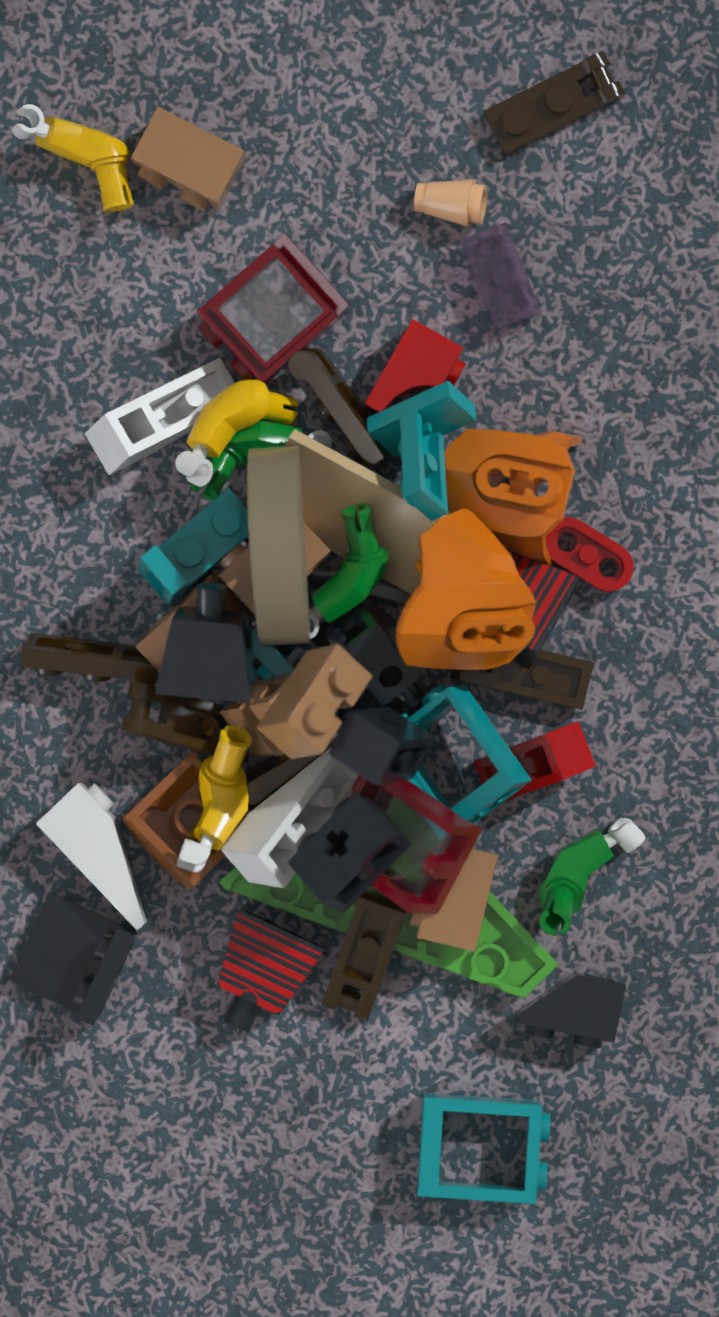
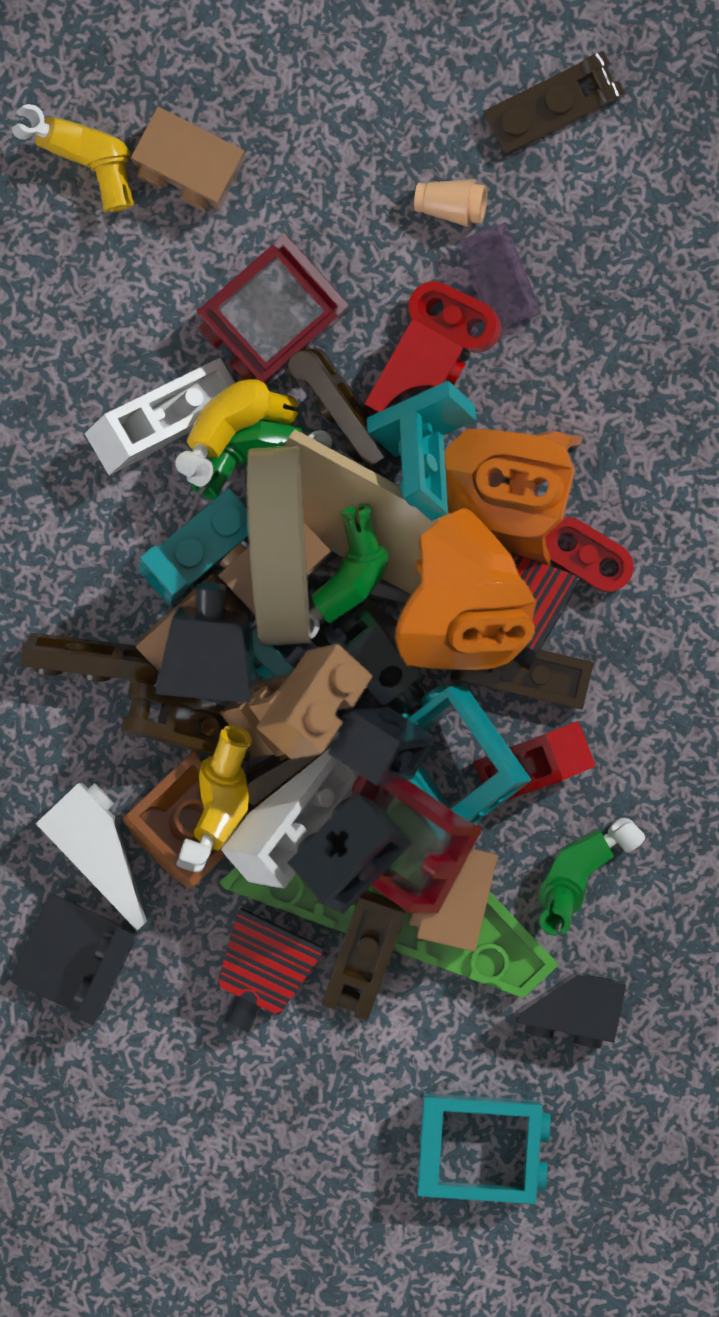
(458, 316): none -> red plate

